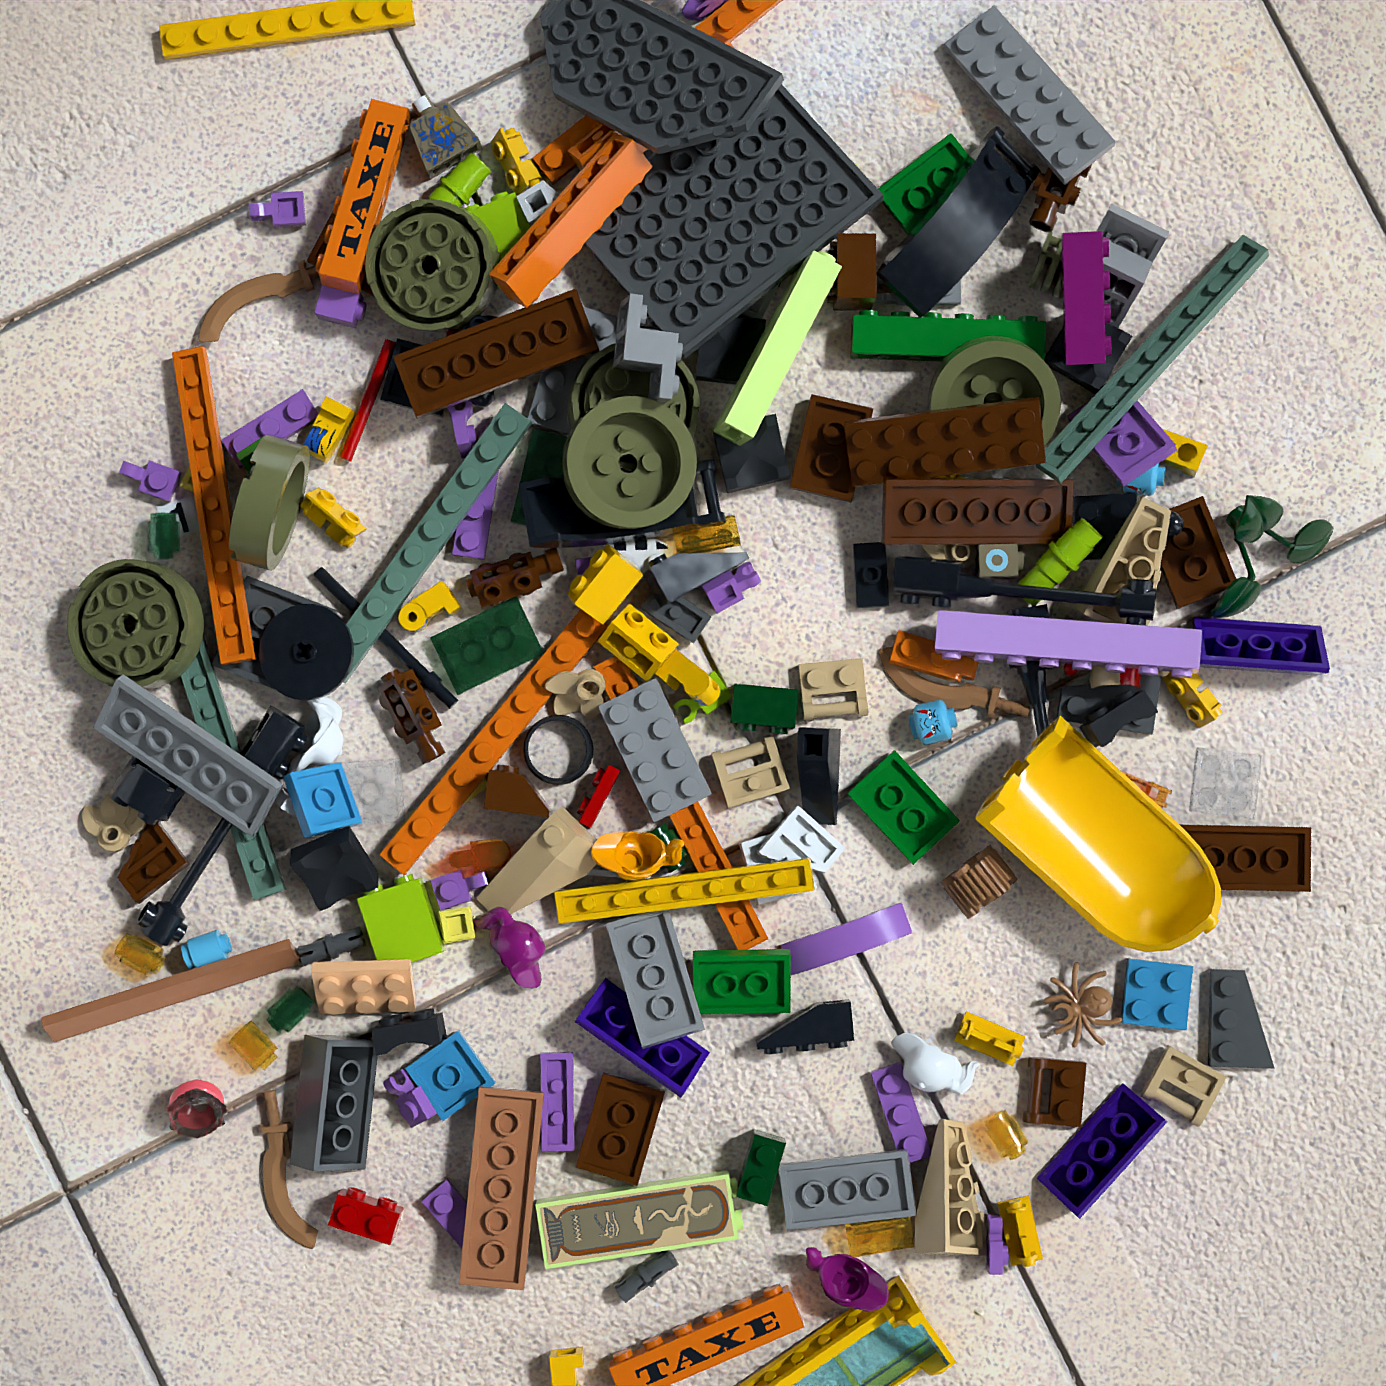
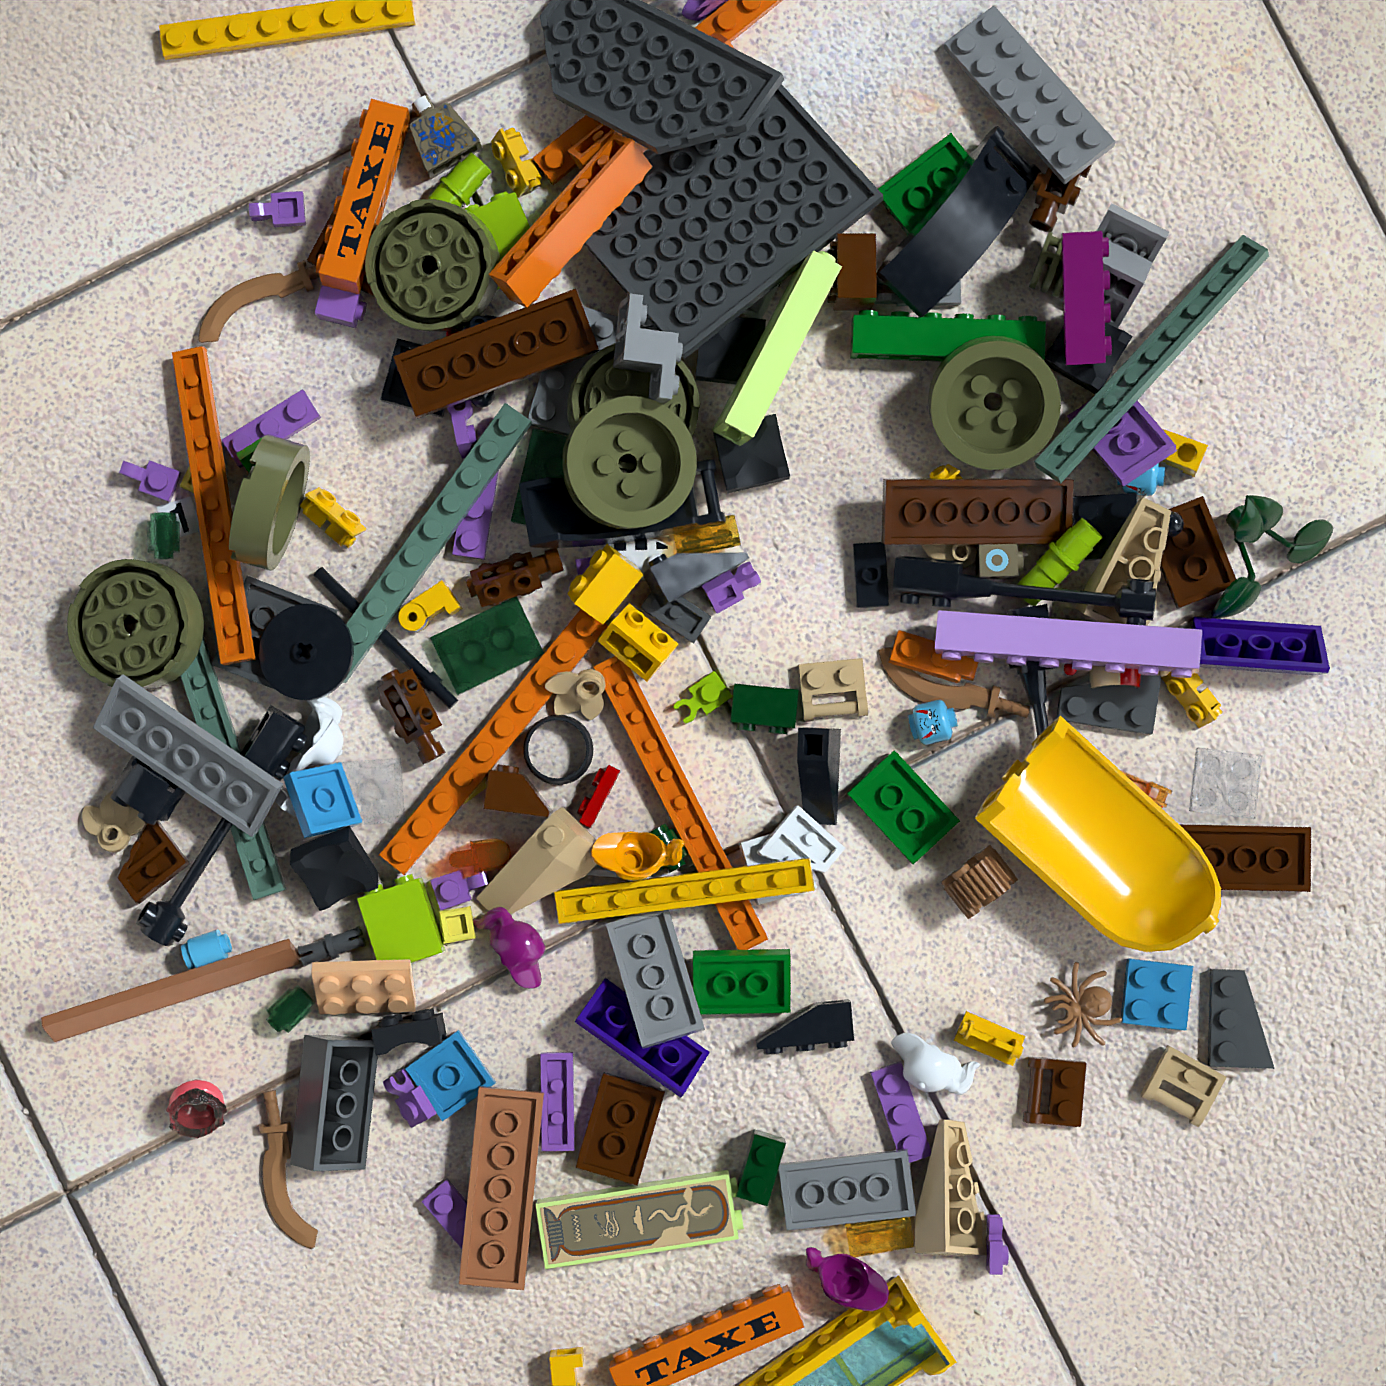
(140, 954): clear yellow brick -> none
(254, 1046): clear yellow brick -> none
(328, 429): yellow leg -> none
(366, 1215): red brick -> none
(368, 400): red bar -> none
(536, 200): white brick -> none
(646, 1275): dark grey pin -> none
(655, 750): light grey plate -> none
(680, 670): yellow leg -> none
(754, 781): tan plate -> none
(823, 454): reddish brown plate -> none
(848, 938): medium lavender slope -> none
(945, 441): reddish brown plate -> none
(1006, 1135): clear yellow brick -> none
(1020, 1231): yellow hinge -> none
(1101, 1150): dark purple slope -> none
(1105, 723): black brick -> none

